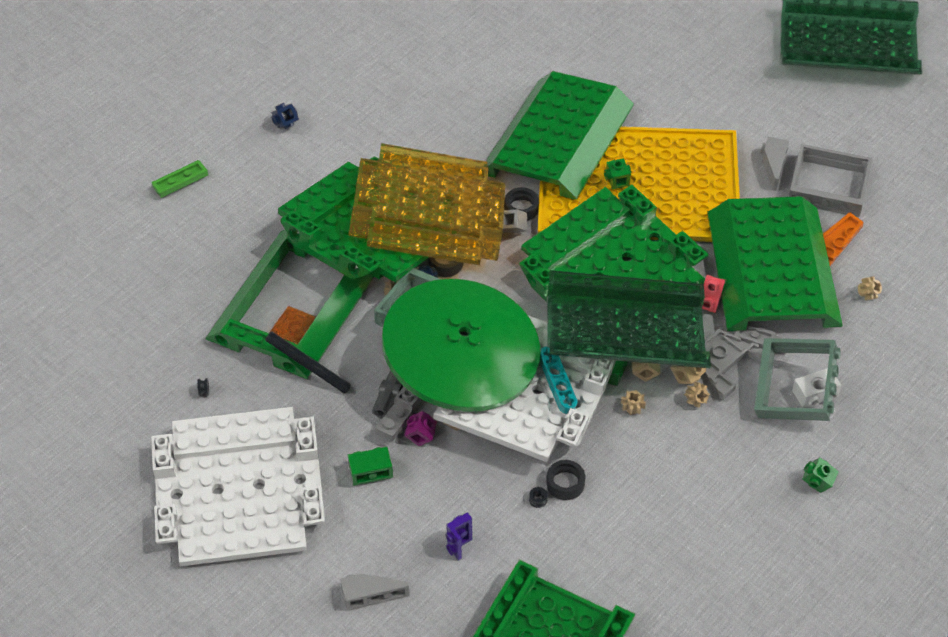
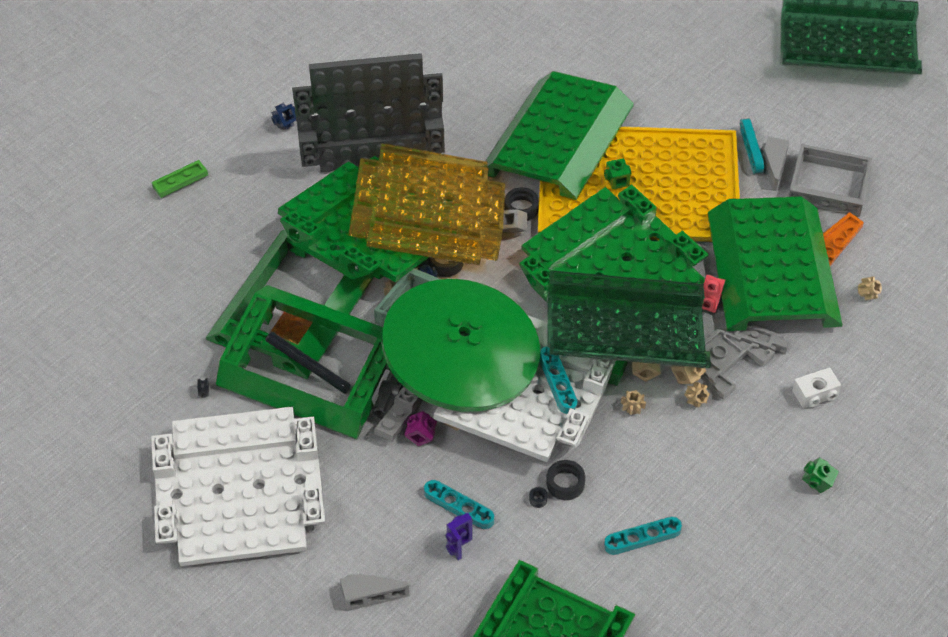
(233, 377): none -> green slope
(367, 88): none -> dark grey slope
(370, 465): green brick -> none
(461, 501): none -> teal beam
(641, 532): none -> teal beam
(751, 146): none -> teal beam
(815, 346): sand green window -> none

